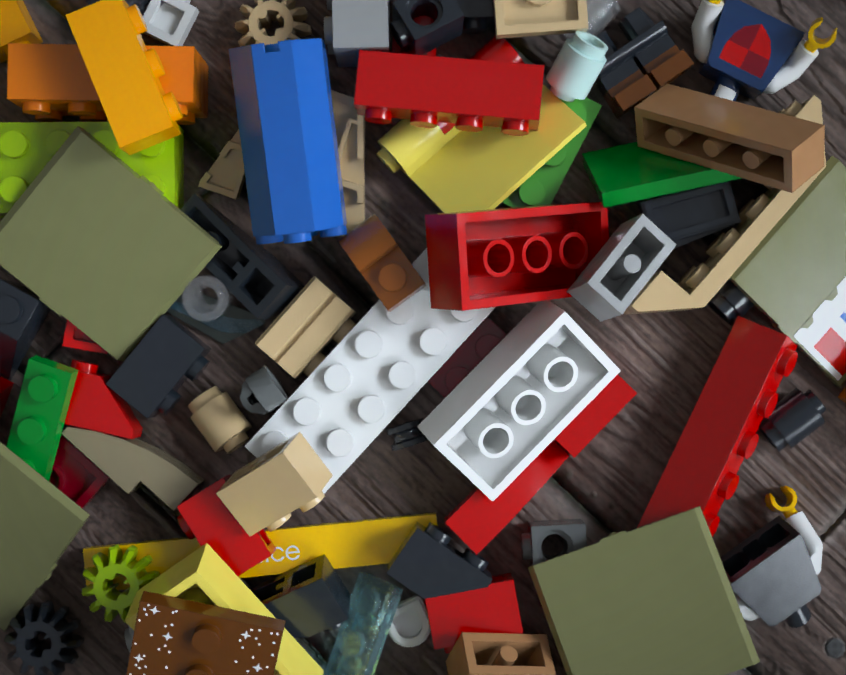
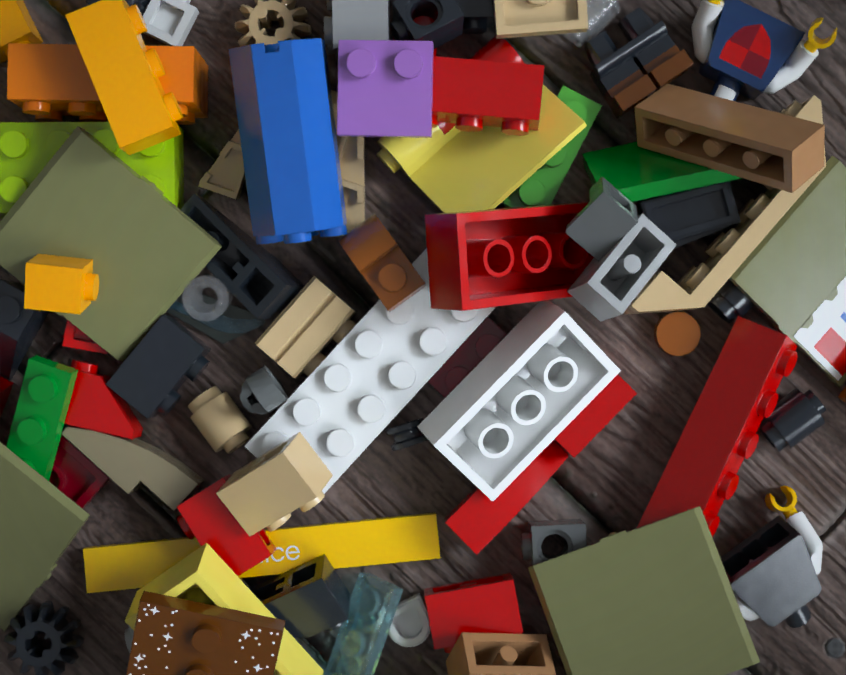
(60, 284): none -> light orange brick
(109, 568): lime gear -> none
(385, 88): none -> medium lavender plate
(435, 567): black slope -> none
(577, 66): light aqua brick -> none
(603, 219): none -> dark grey panel
(677, 334): none -> dark orange tile

